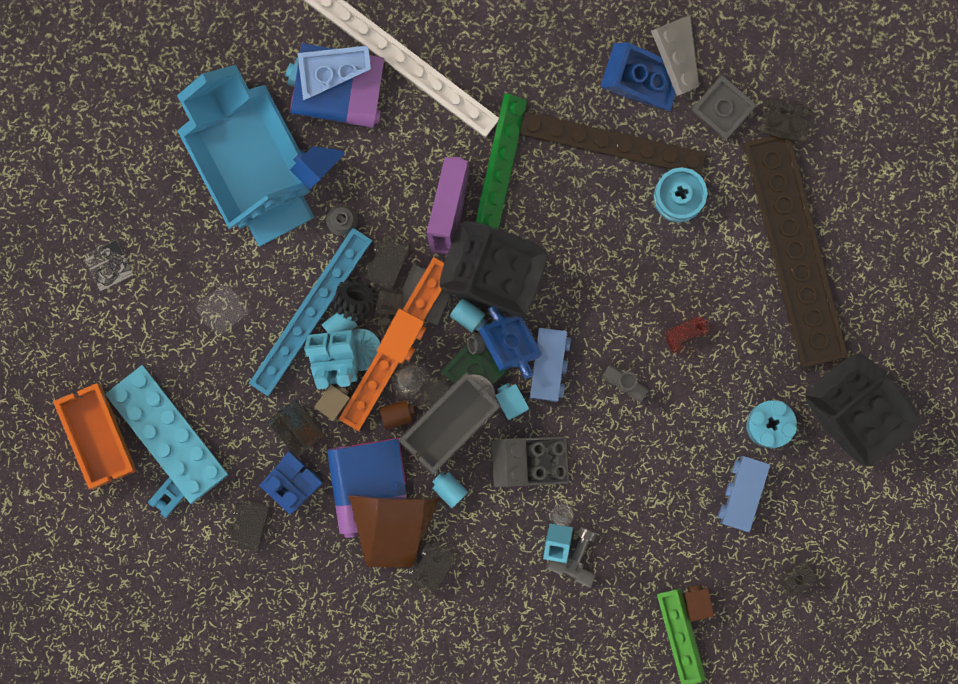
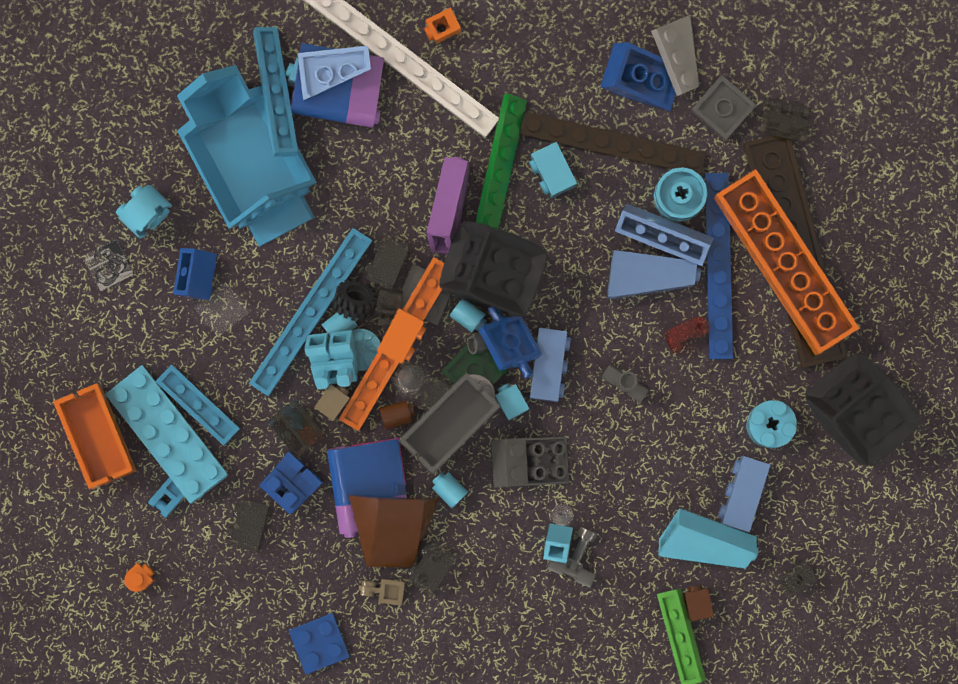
(139, 577): none -> orange plate
(144, 210): none -> medium azure brick
(195, 274): none -> blue brick
(197, 405): none -> dark azure plate
(275, 91): none -> dark azure plate
(315, 164): blue slope -> none
(319, 643): none -> blue plate
(346, 224): dark grey cone -> none
(389, 592): none -> dark tan plate
(444, 18): none -> orange brick
(553, 170): none -> medium azure brick
(645, 274): none -> medium blue slope
(664, 234): none -> medium blue brick
(706, 541): none -> medium azure slope
(718, 271): none -> blue plate
(786, 262): none -> orange brick

